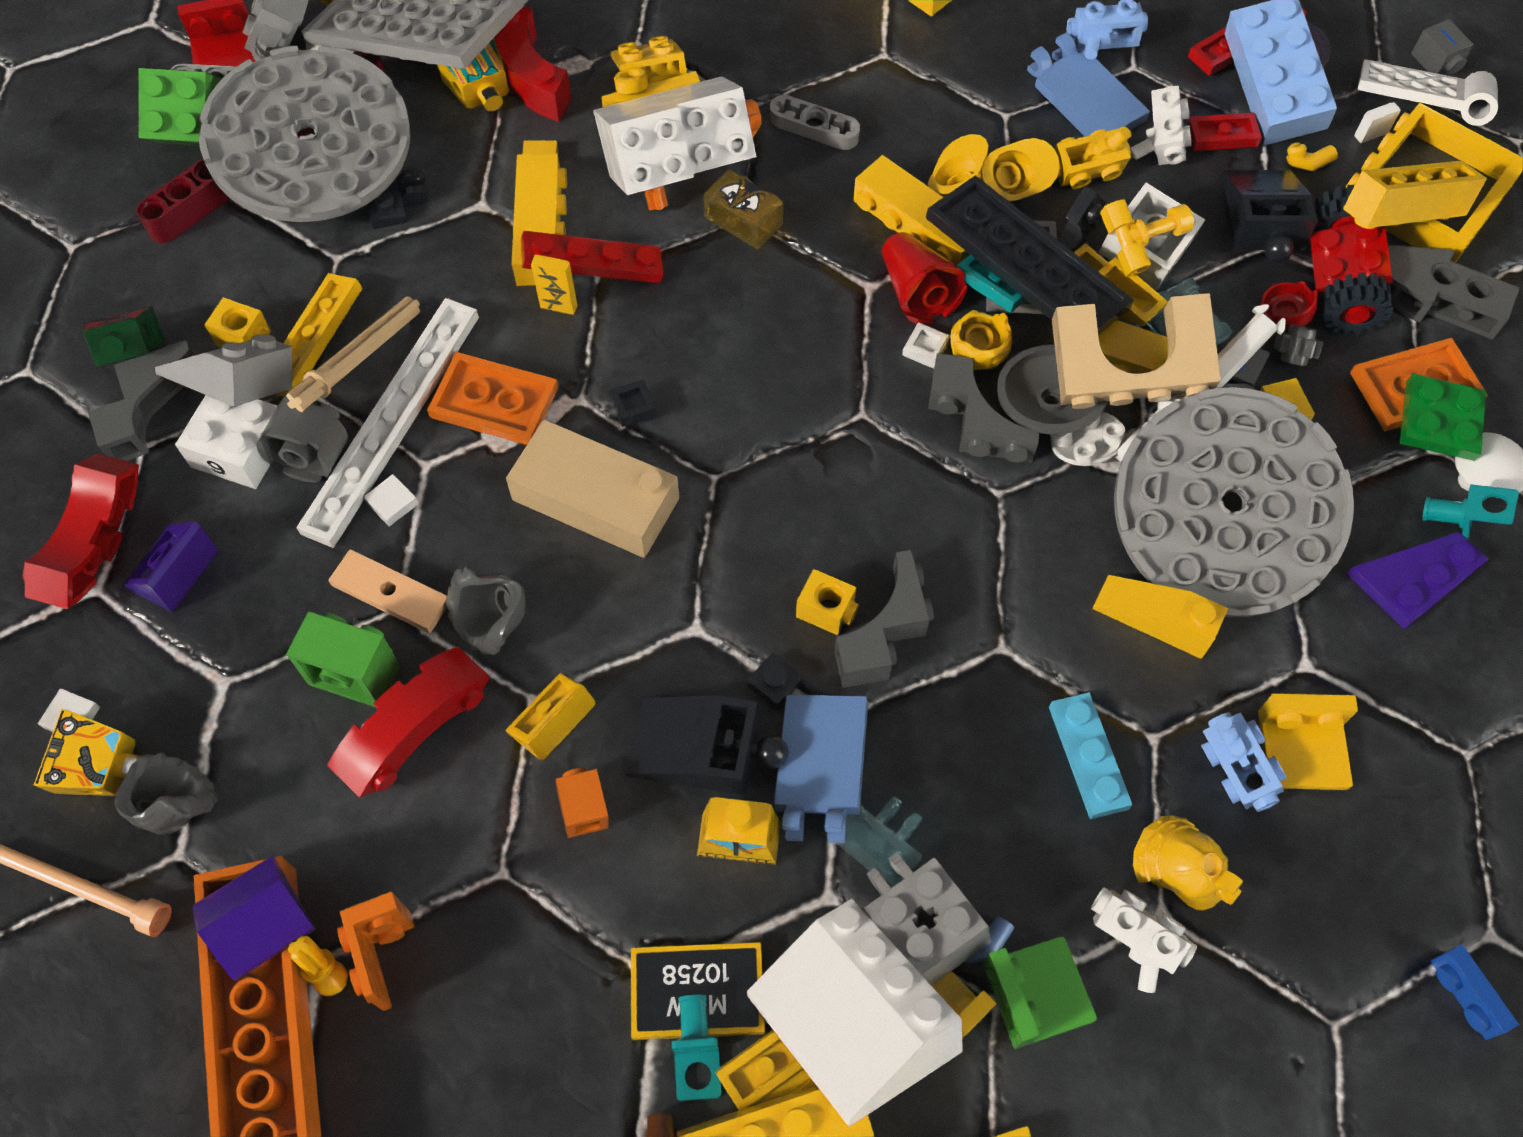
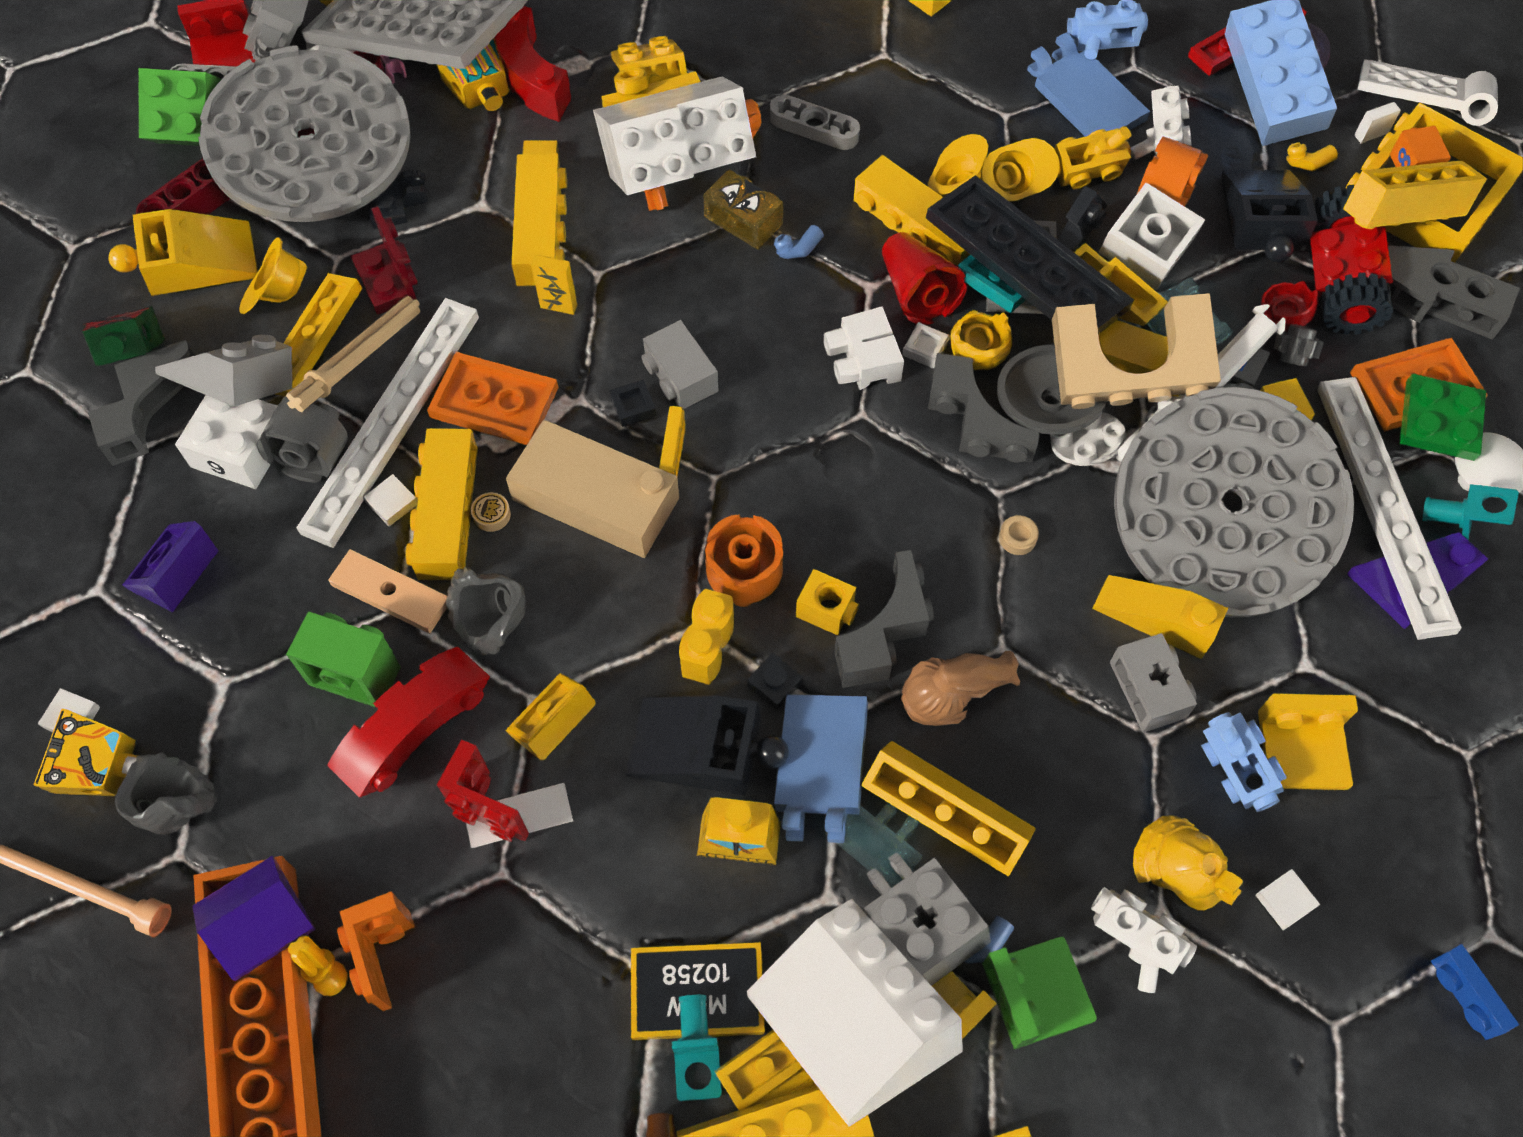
(86, 534): red brick -> none
(187, 251): none -> yellow slope
(235, 323): yellow brick -> none
(276, 279): none -> yellow piece
(384, 268): none -> dark red bracket
(393, 66): none -> bright pink hand
(443, 503): none -> yellow brick
(464, 789): none -> red bracket
(490, 511): none -> tile
(537, 809): none -> white sticker
(582, 802): orange brick -> none
(595, 256): red plate -> none
(673, 440): none -> yellow tile
(680, 365): none -> light grey brick
(706, 636): none -> yellow brick
(744, 558): none -> orange brick
(798, 248): none -> medium blue arm
(868, 347): none -> white hips
(942, 688): none -> medium nougat hair
(948, 807): none -> yellow brick
(1018, 535): none -> tan tile
(1090, 756): medium azure plate -> none
(1135, 235): yellow bar -> none
(1153, 682): none -> light grey brick
(1175, 169): none -> orange brick
(1224, 131): red plate -> none
(1287, 899): none -> white tile
(1389, 510): none -> white tile
(1419, 147): none -> orange brick
(1442, 48): dark grey brick -> none

